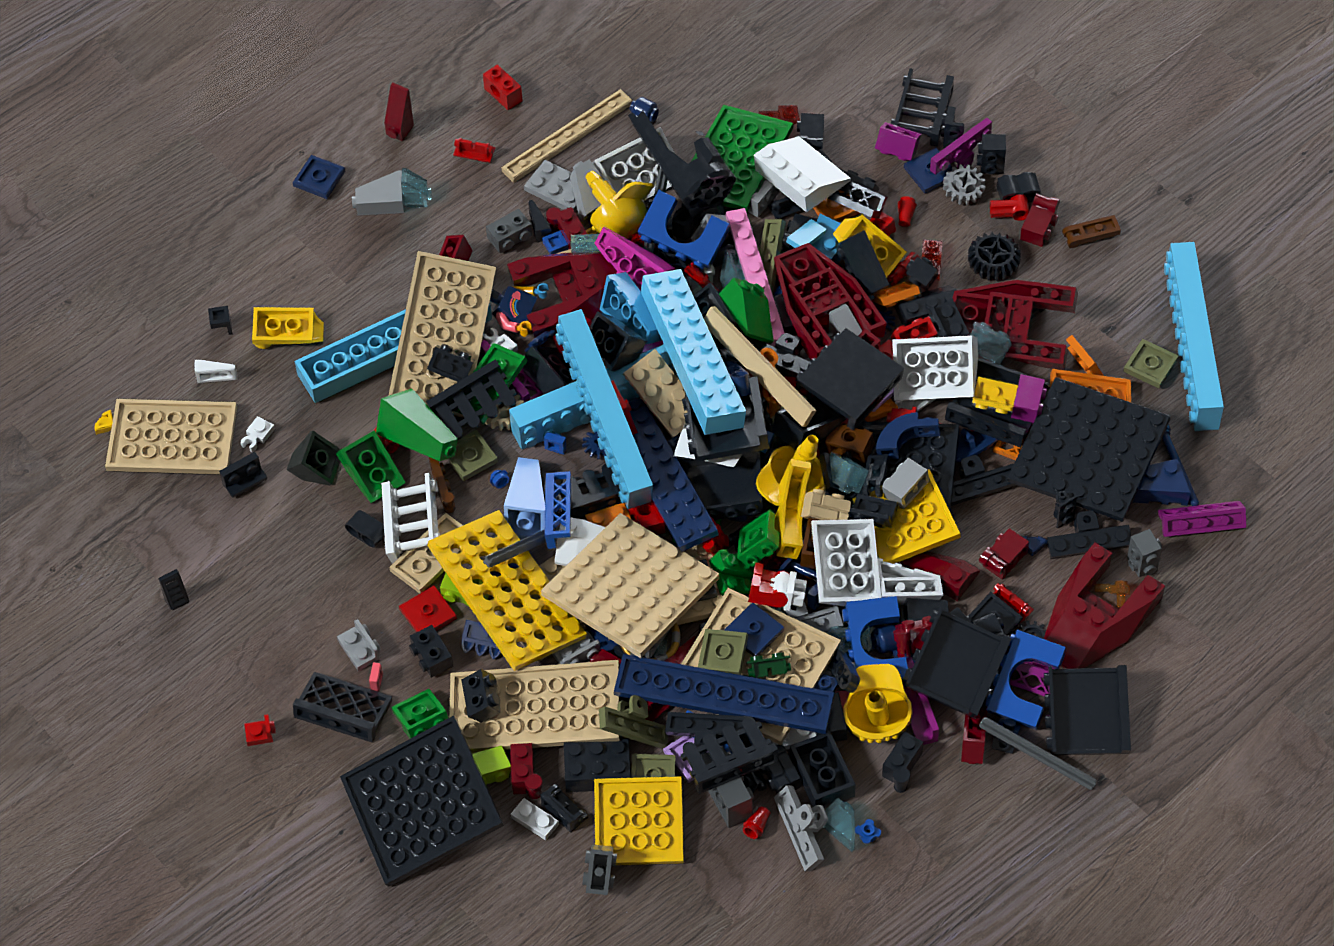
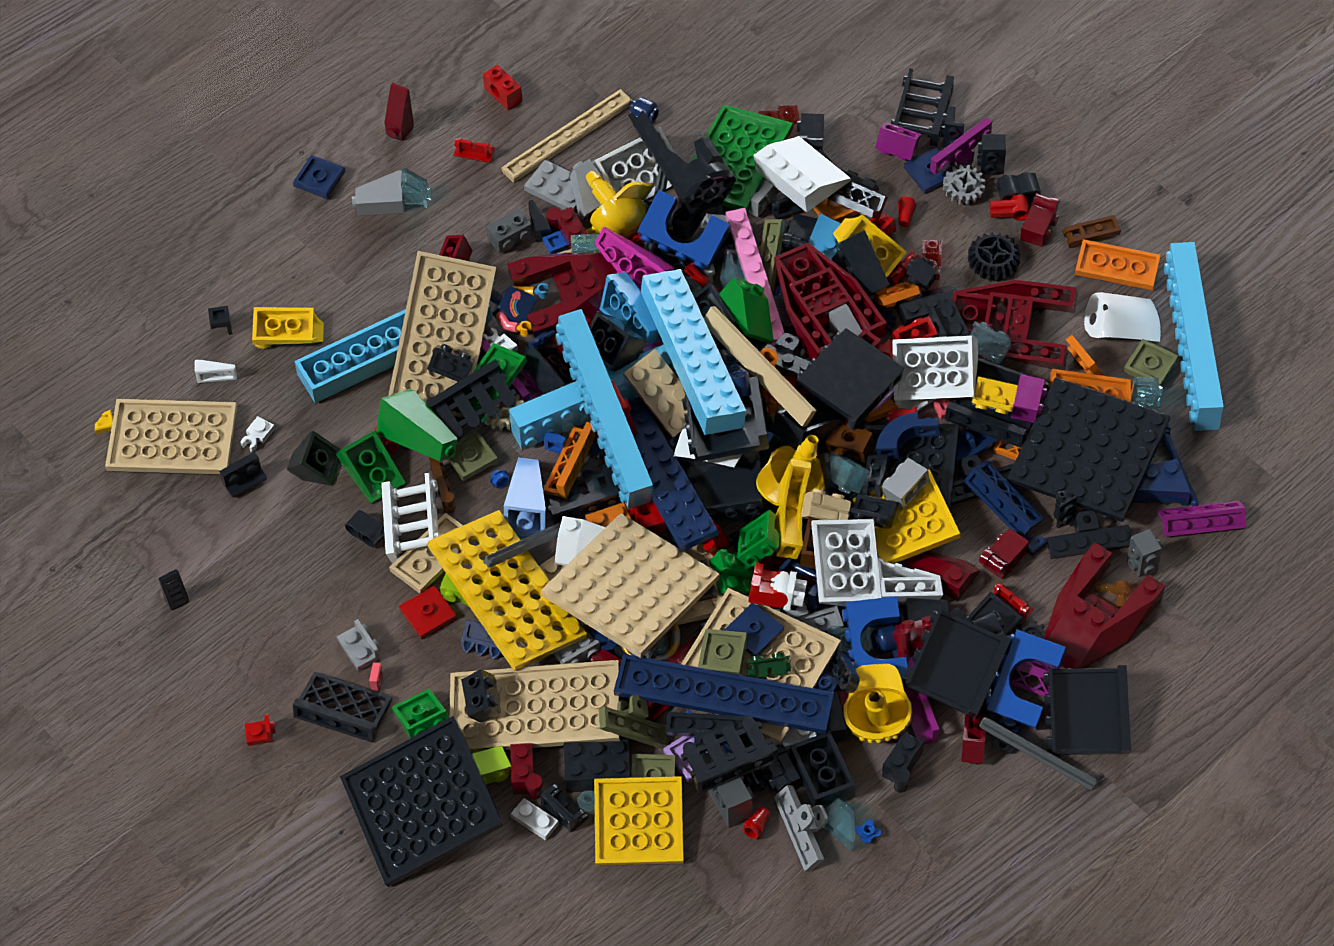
(431, 651): black brick -> none
(552, 505): blue fence -> none
(572, 465): none -> orange fence
(586, 806): none -> clear light blue plate
(598, 876): dark grey brick -> none
(808, 233): medium azure tile -> none
(940, 406): none -> coral tile
(1001, 500): none -> dark blue fence
(1117, 264): none -> orange plate
(1124, 318): none -> white piece
(1146, 392): none -> clear light blue bracket

